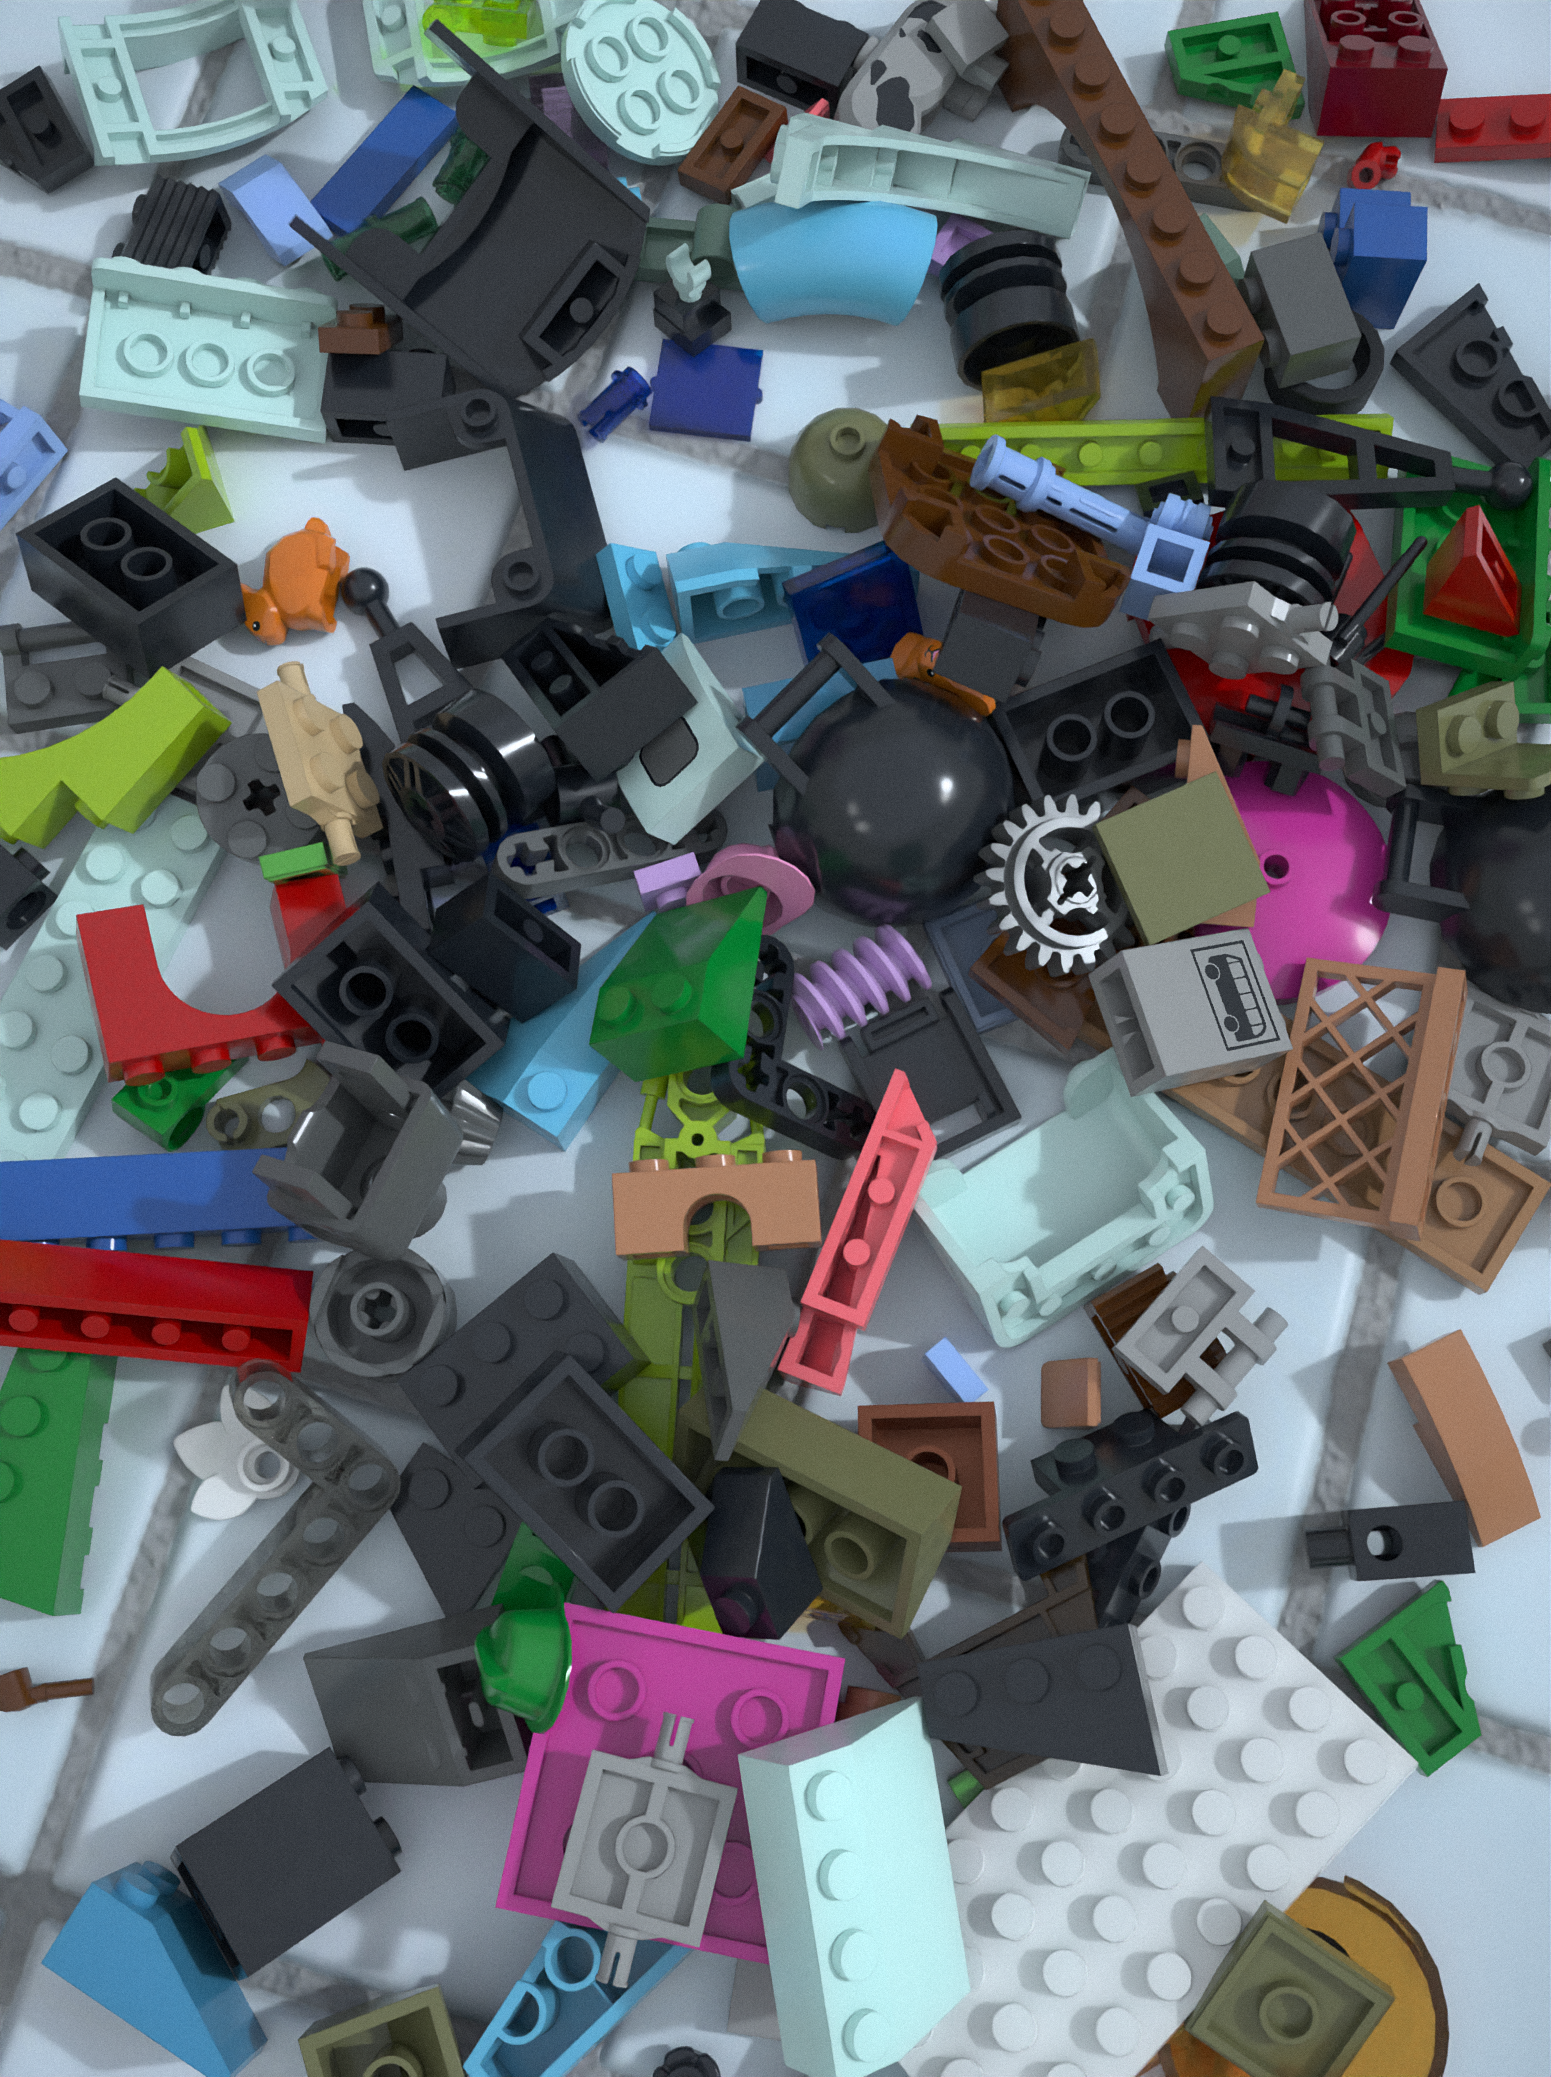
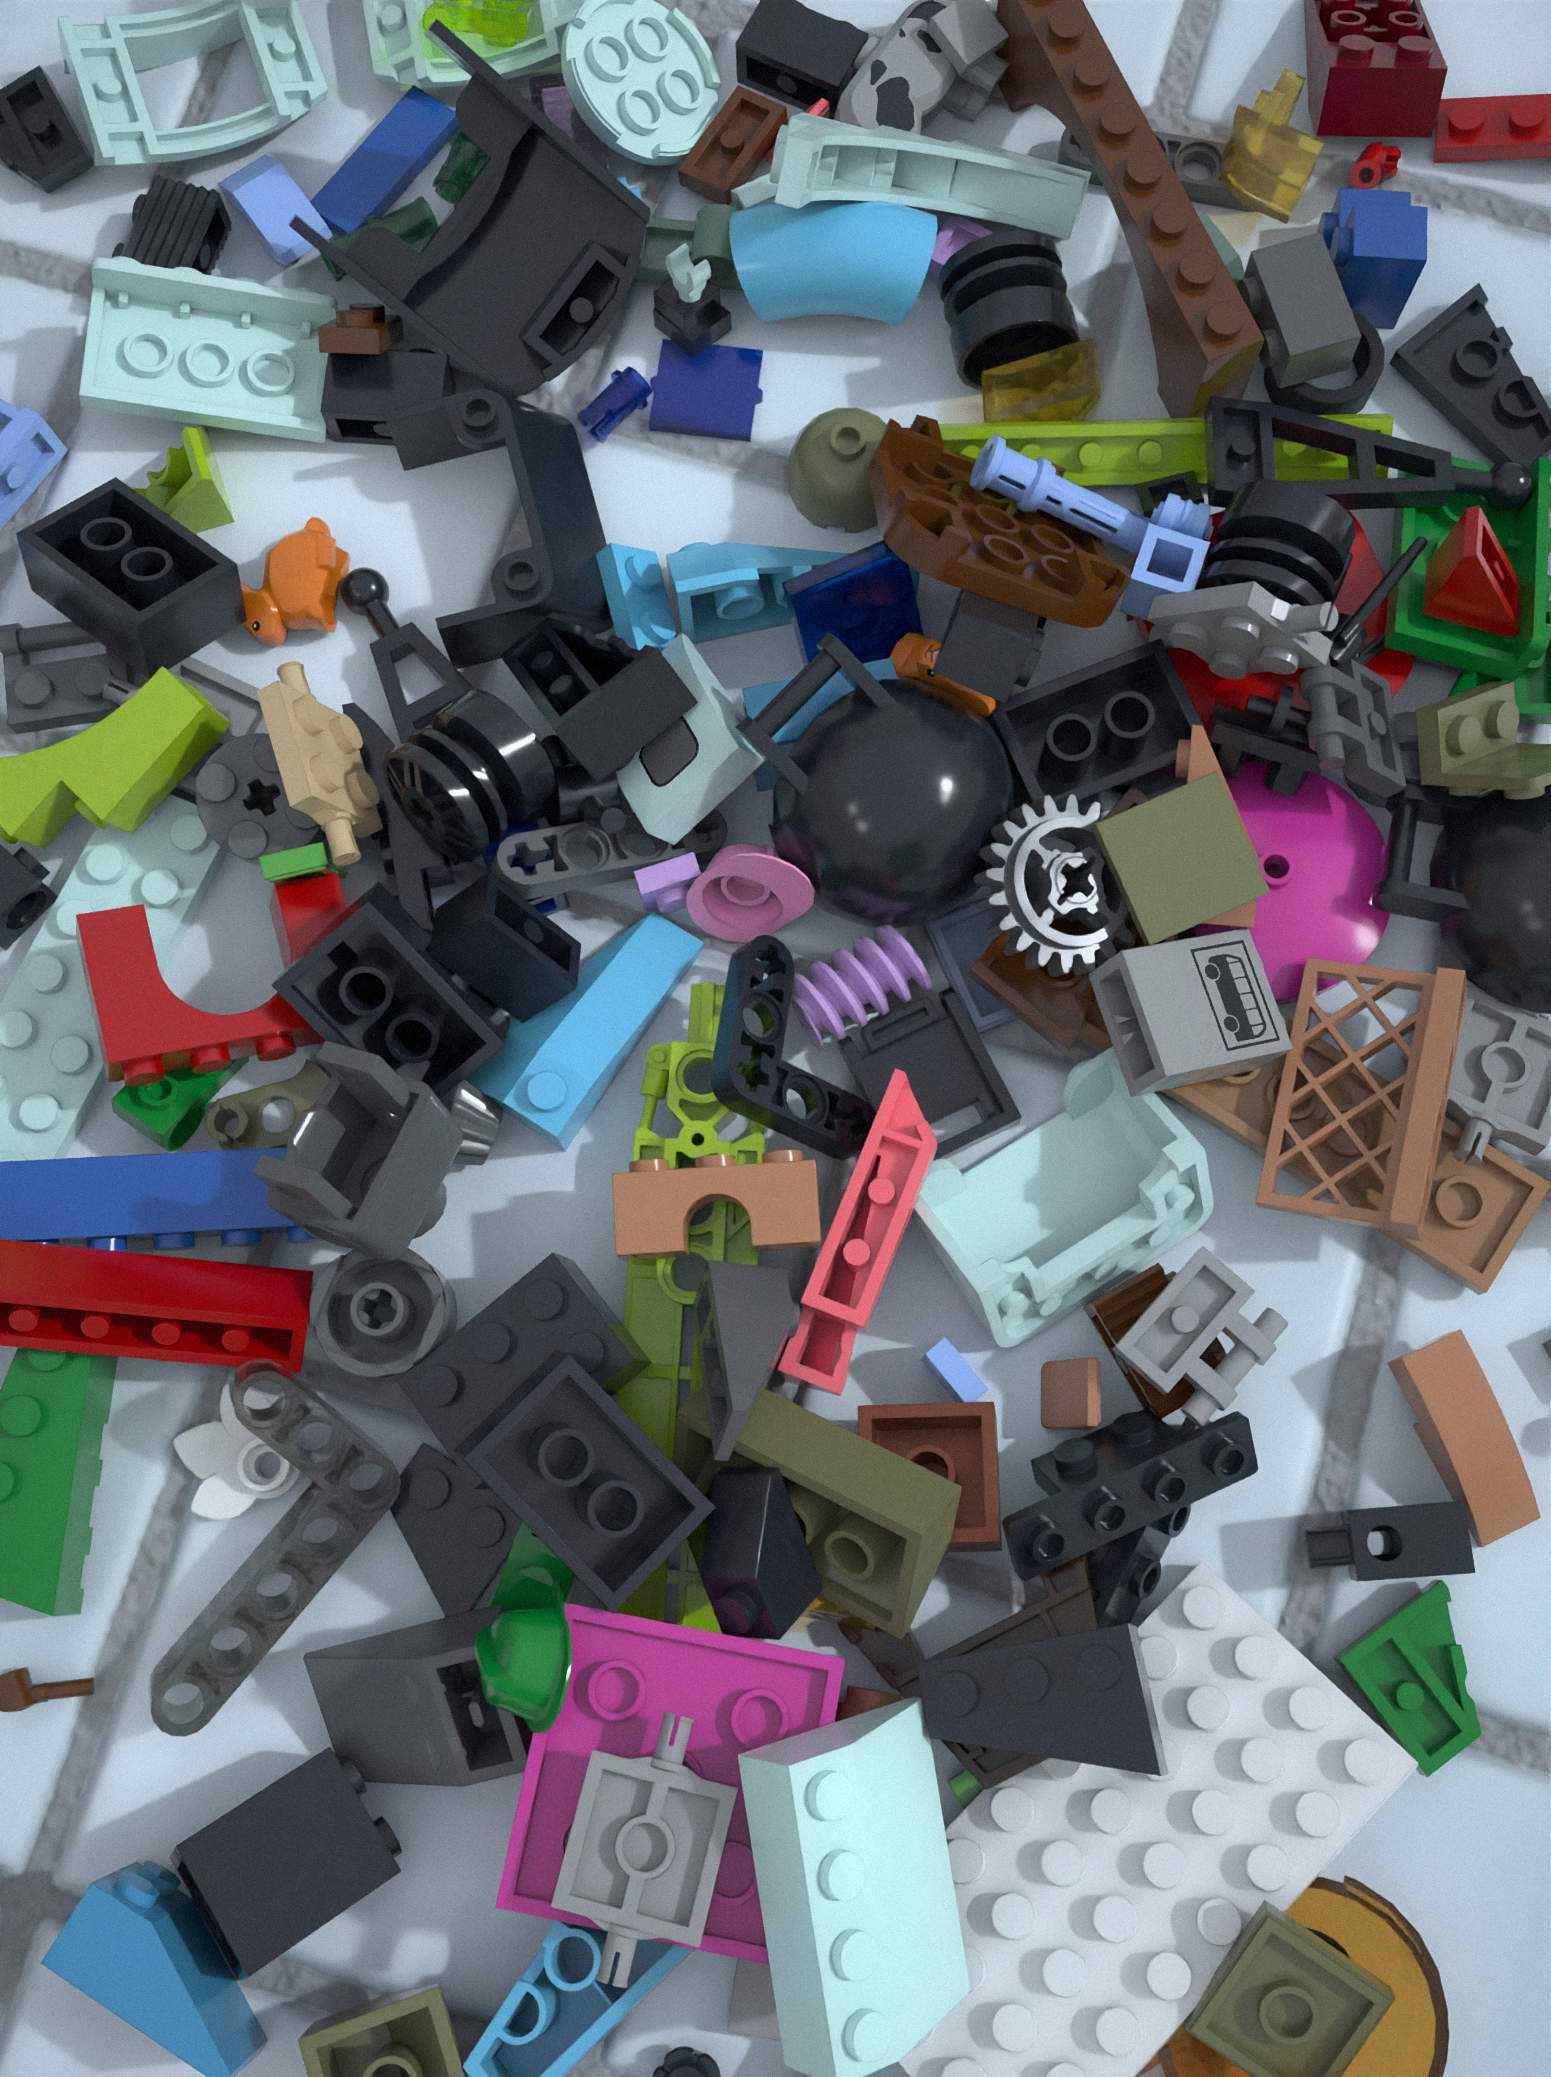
(683, 989): green slope -> none
(1230, 60): green wing -> none

